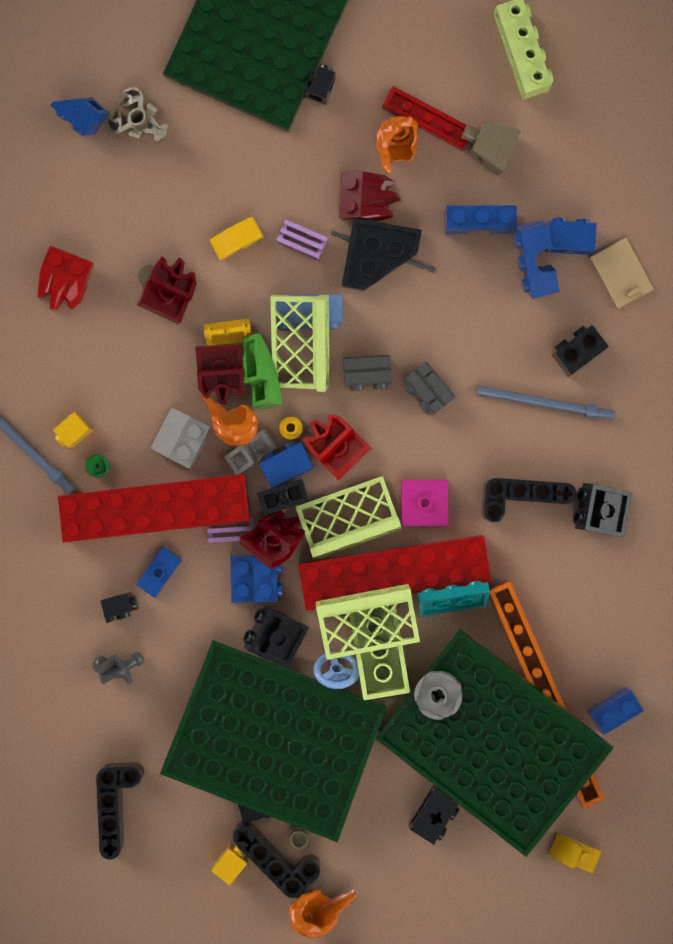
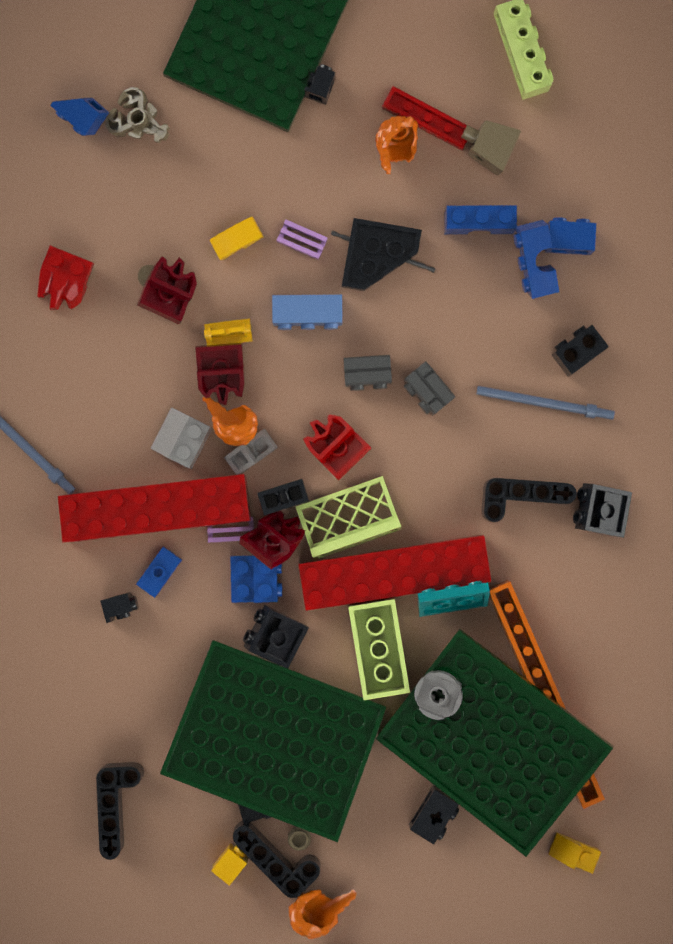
(72, 430): yellow brick -> none
(96, 465): green tile -> none
(115, 667): dark grey piece -> none
(260, 373): bright green slope -> none
(285, 465): blue brick -> none
(290, 435): yellow plate -> none
(320, 338): yellowish green fence -> none
(337, 675): light blue piece -> none
(365, 601): yellowish green fence -> none
(366, 196): dark red plate -> none
(424, 502): dark pink plate -> none
(615, 710): blue brick -> none
(621, 273): tan container -> none

